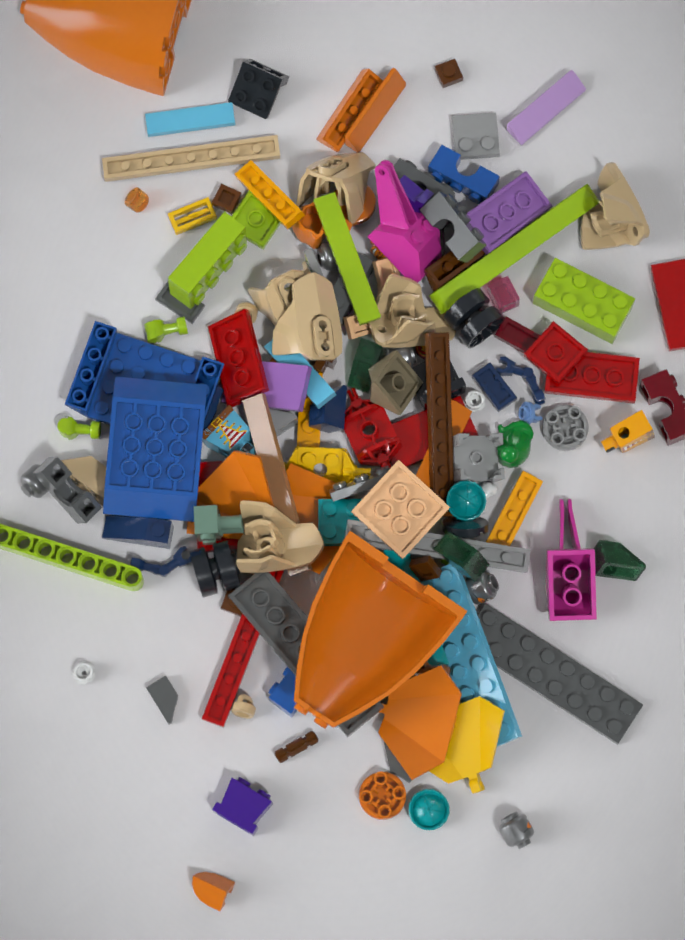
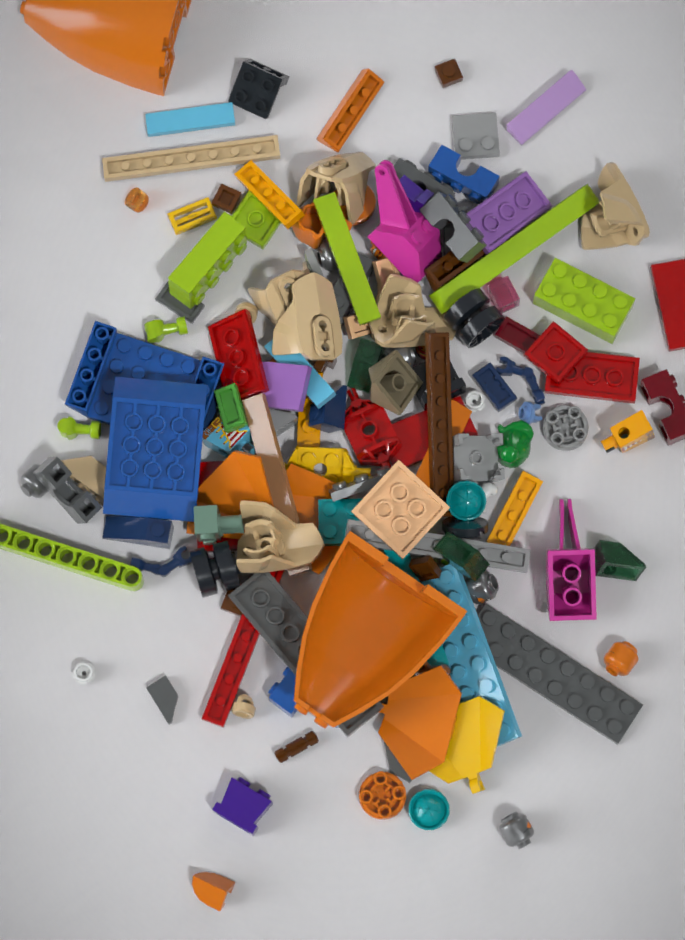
(231, 408): none -> bright green tile
(375, 111): orange slope -> none
(621, 658): none -> orange head

